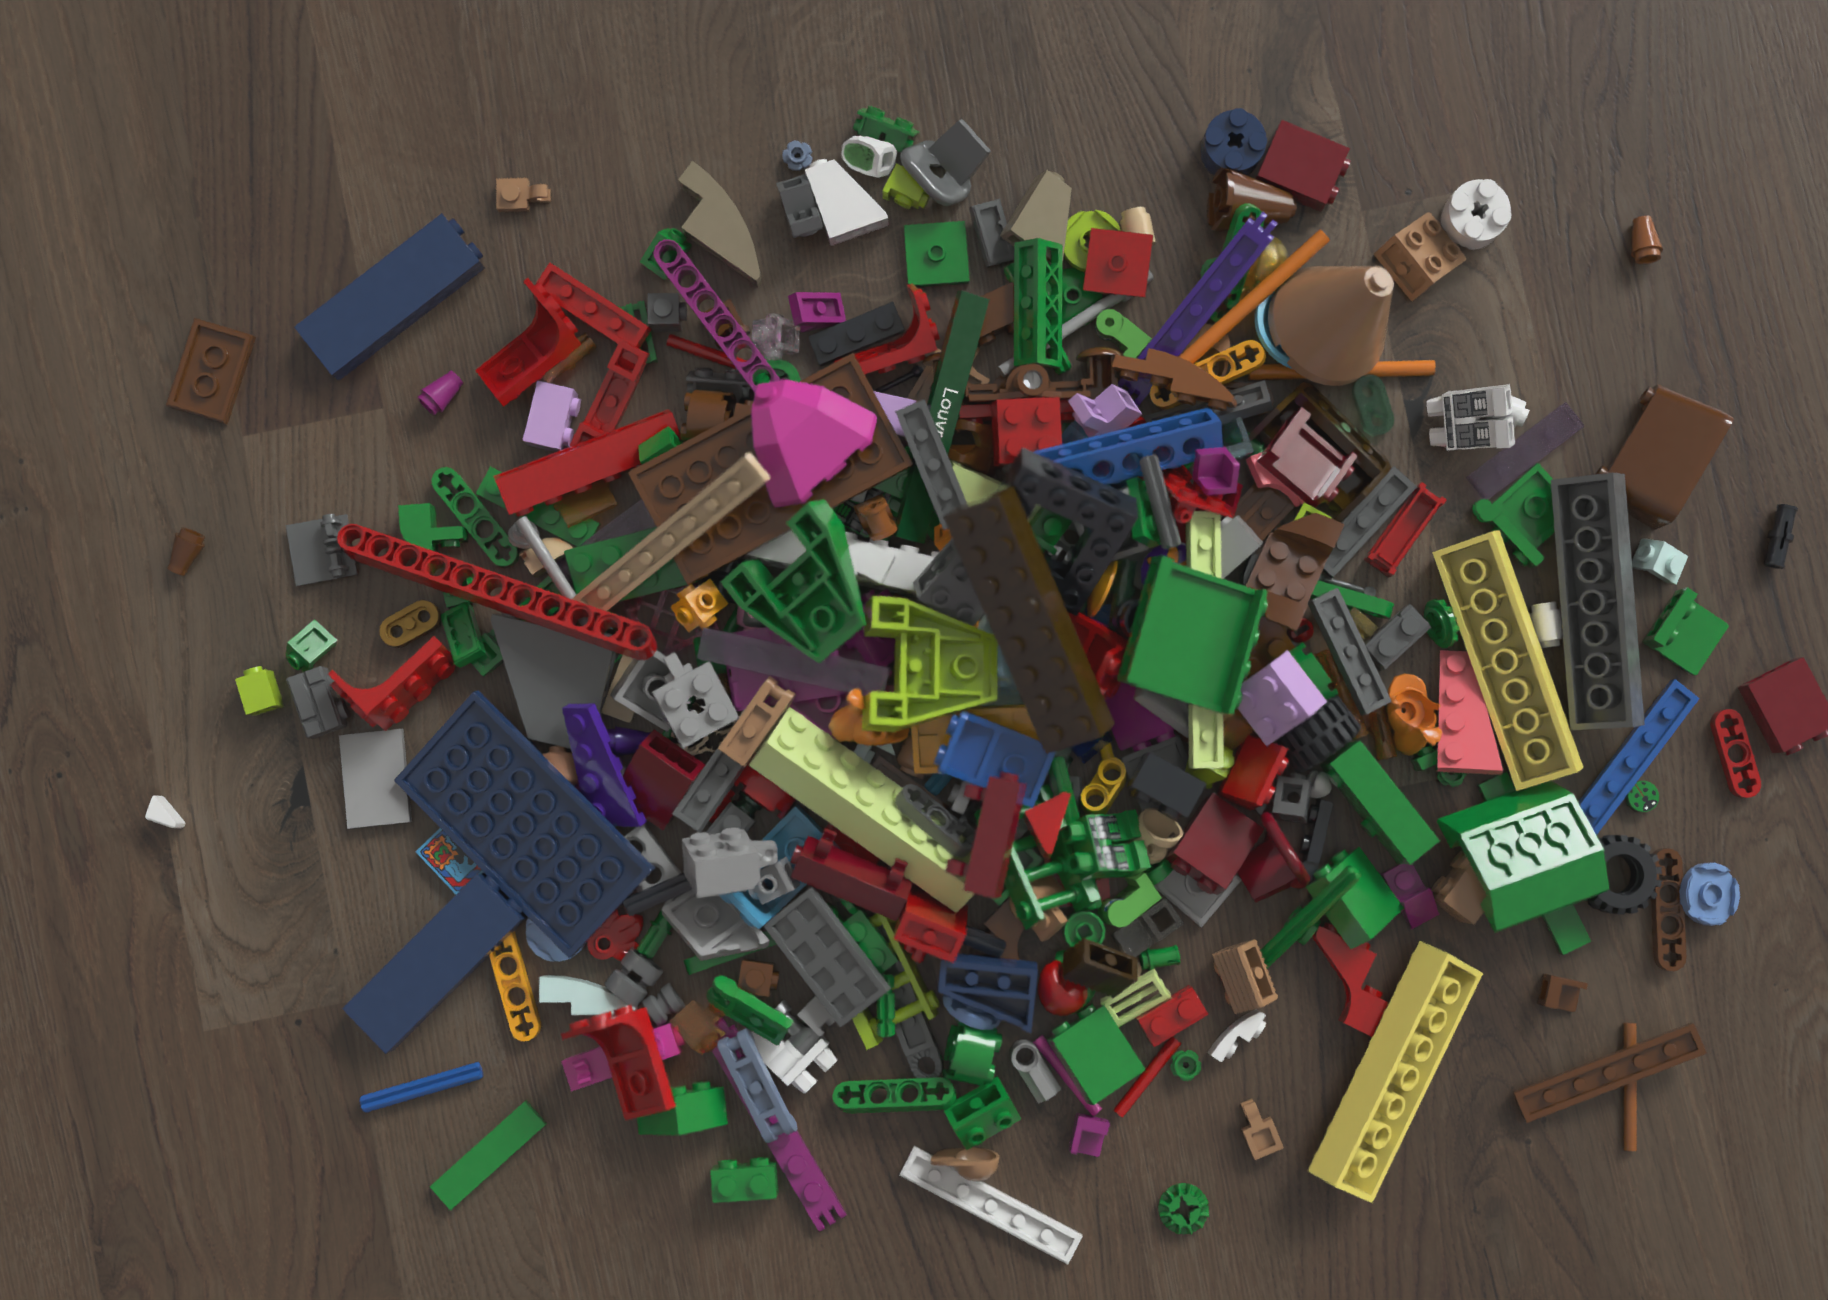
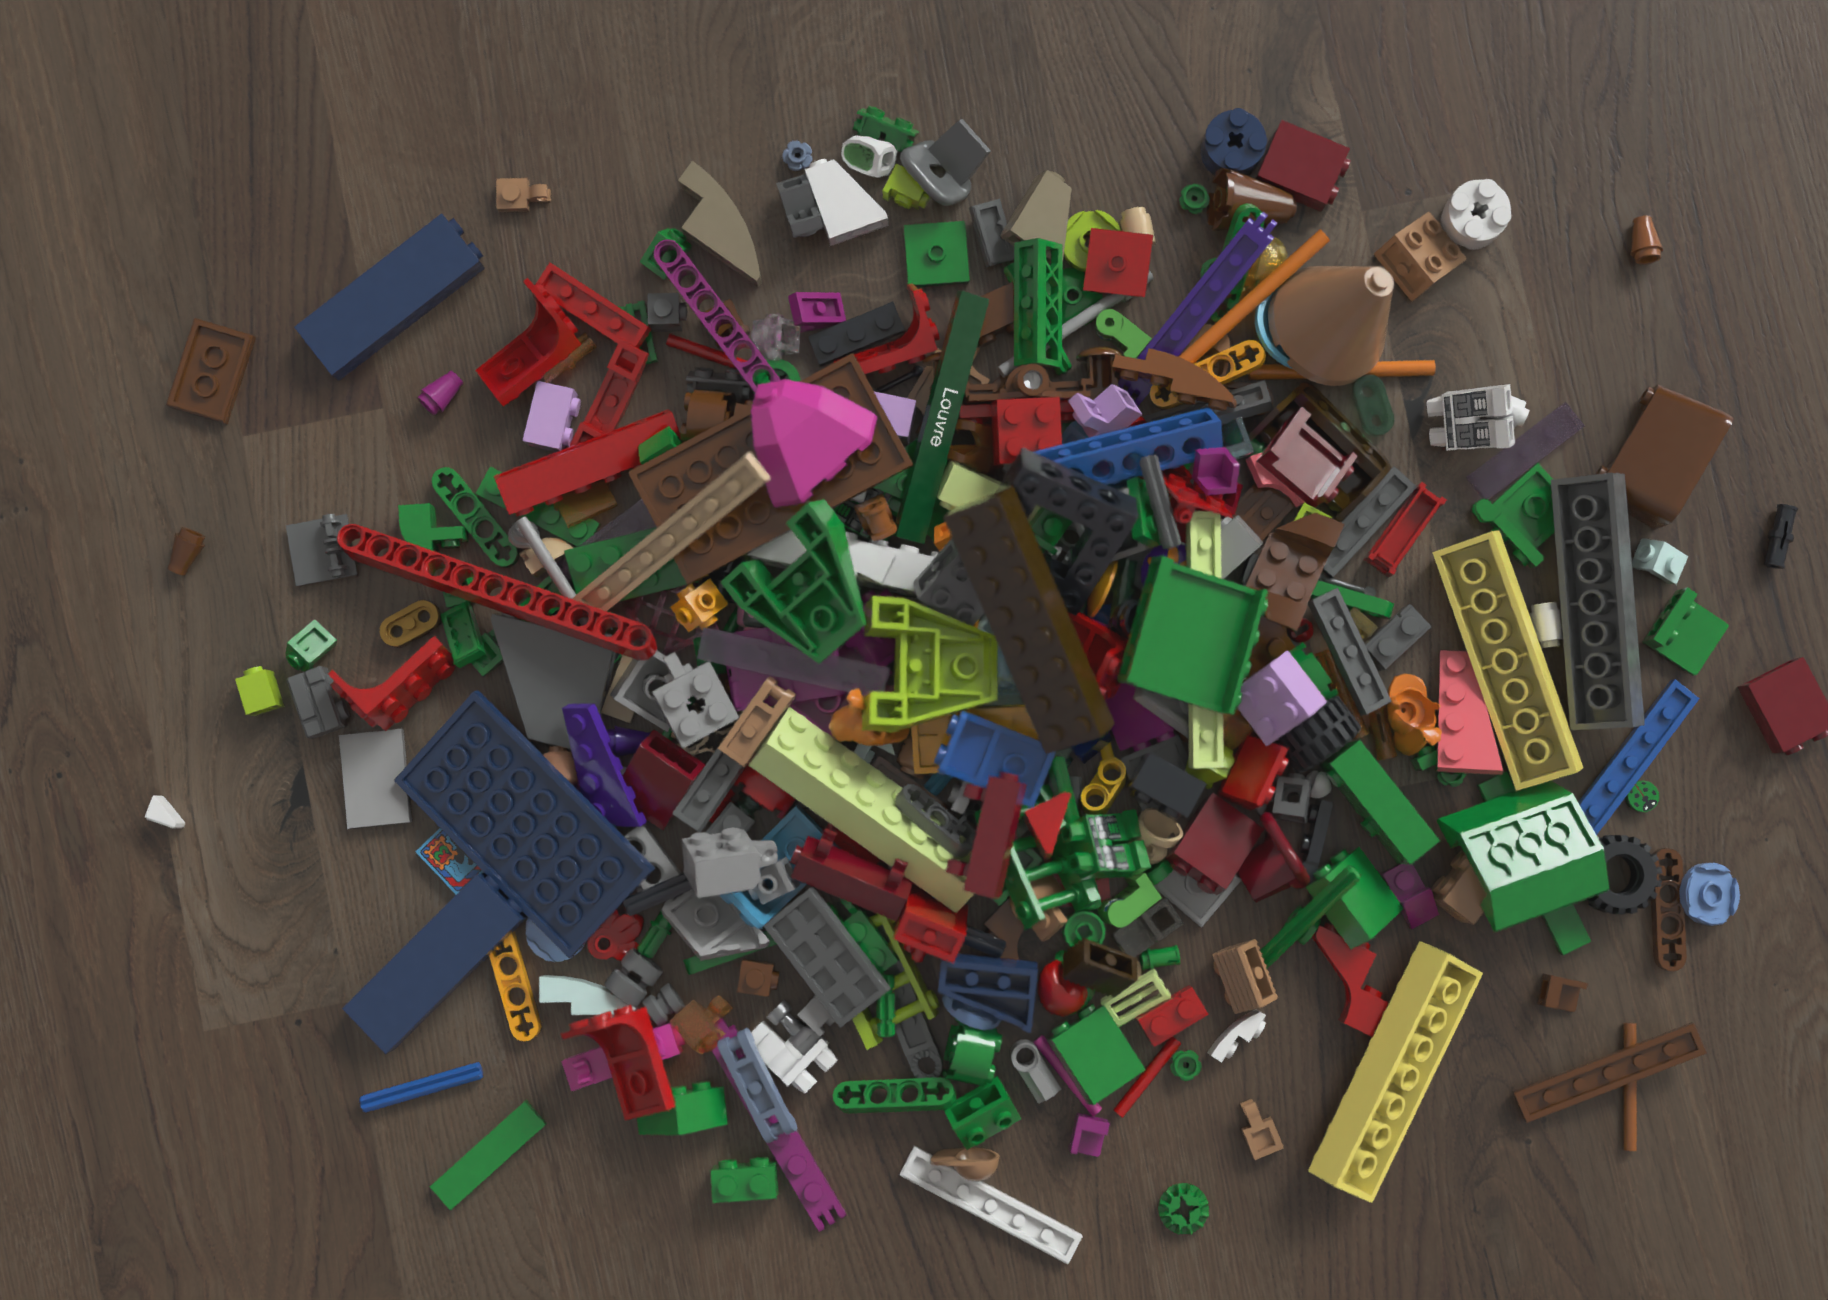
(748, 1010): green hinge -> none
(931, 458): dark grey plate -> none
(1202, 198): none -> green plate
(1442, 623): green gear -> none
(1733, 778): red beam -> none

